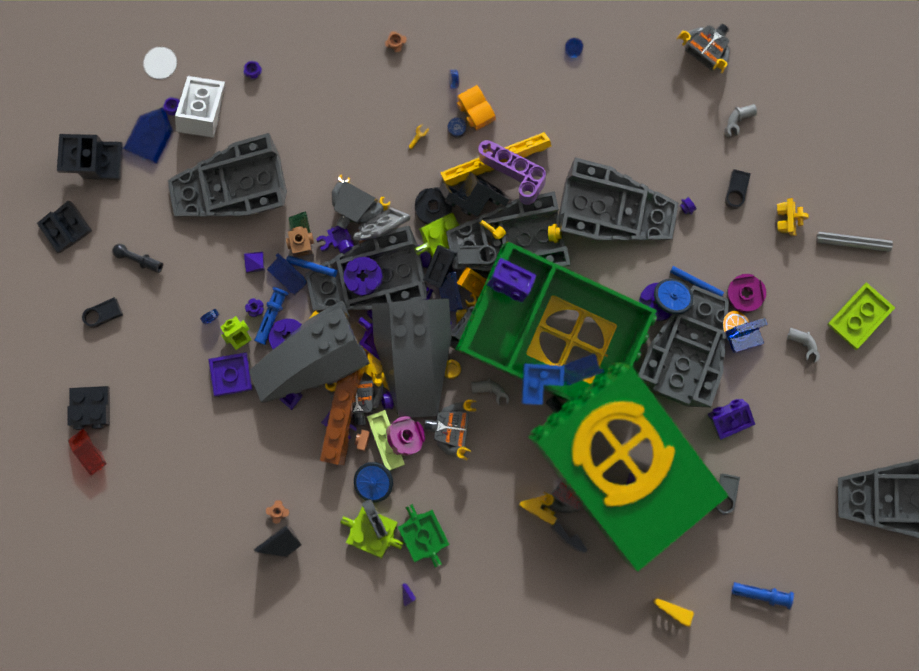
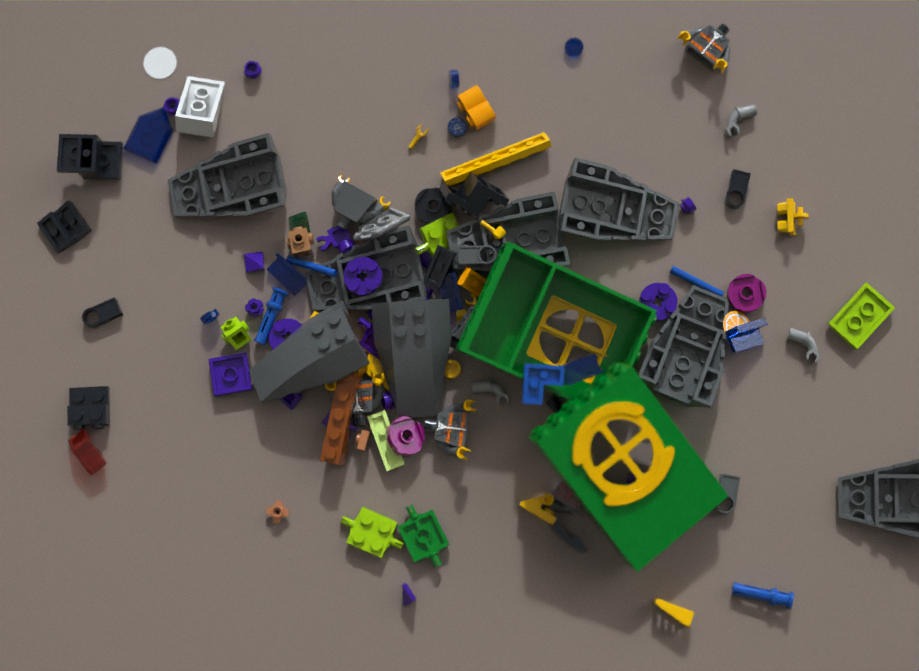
(120, 251): black pin -> none
(280, 543): black slope -> none
(373, 482): blue wheel -> none
(374, 519): dark grey piece -> none
(398, 37): nougat plate -> none
(492, 153): medium lavender beam -> none
(511, 280): dark purple bracket -> none
(554, 233): yellow plate -> none
(673, 296): blue wheel -> none
(731, 418): dark purple bracket -> none
(854, 241): light grey axle -> none

